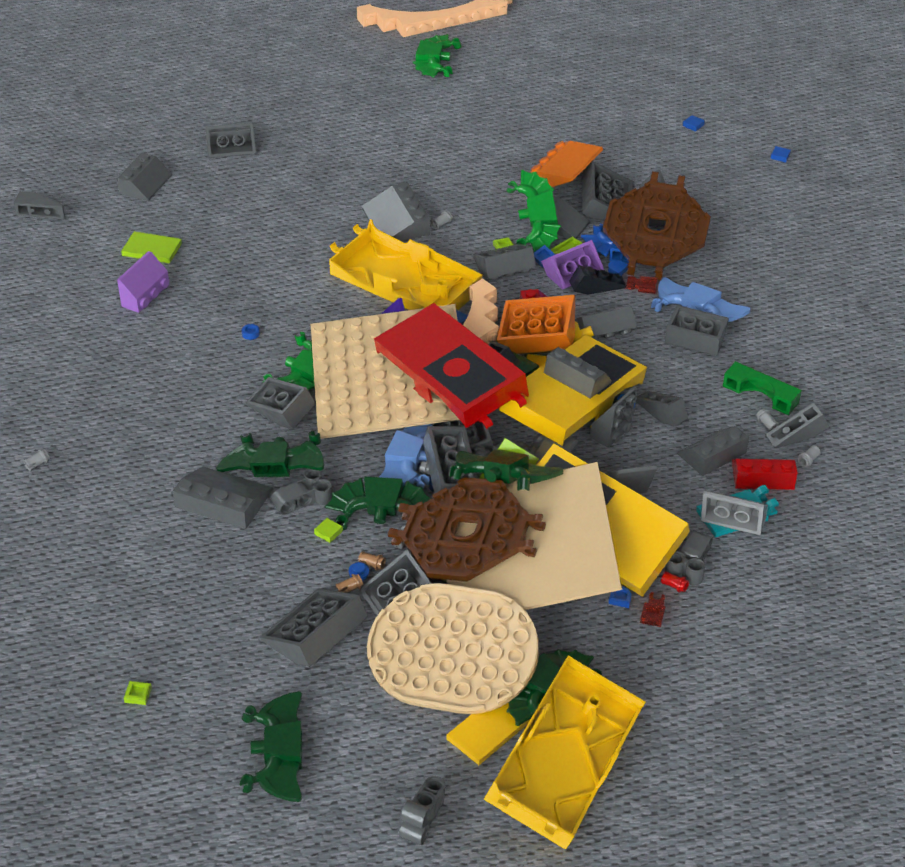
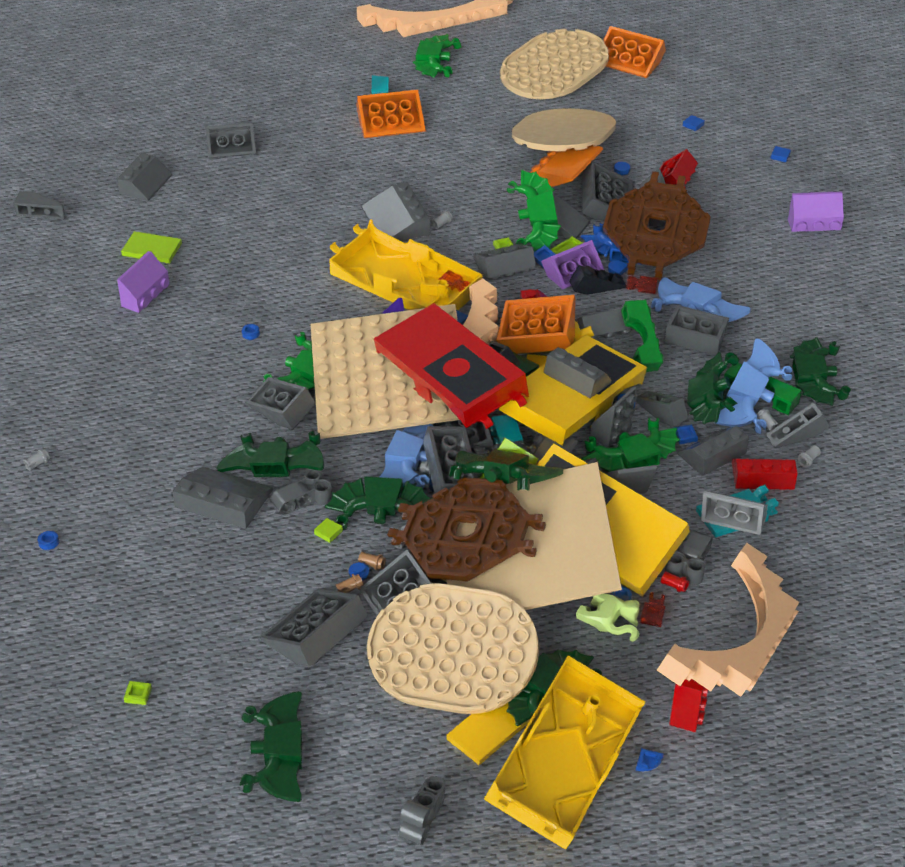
(48, 540): none -> blue tile
(380, 84): none -> teal piece
(390, 113): none -> orange slope
(454, 281): none -> clear red plate
(505, 427): none -> teal brick
(554, 64): none -> tan tile
(563, 129): none -> tan tile
(608, 610): none -> yellowish green animal
(622, 168): none -> blue tile
(633, 51): none -> orange slope
(634, 450): none -> green torso
(638, 317): none -> green arch
(648, 759): none -> blue tile
(680, 164): none -> red slope
(686, 434): none -> blue tile
(688, 705): none -> red slope
(707, 389): none -> dark green torso
(742, 665): none -> light nougat arch
(750, 386): none -> medium blue torso
(812, 372): none -> dark green torso
(816, 211): none -> medium lavender slope

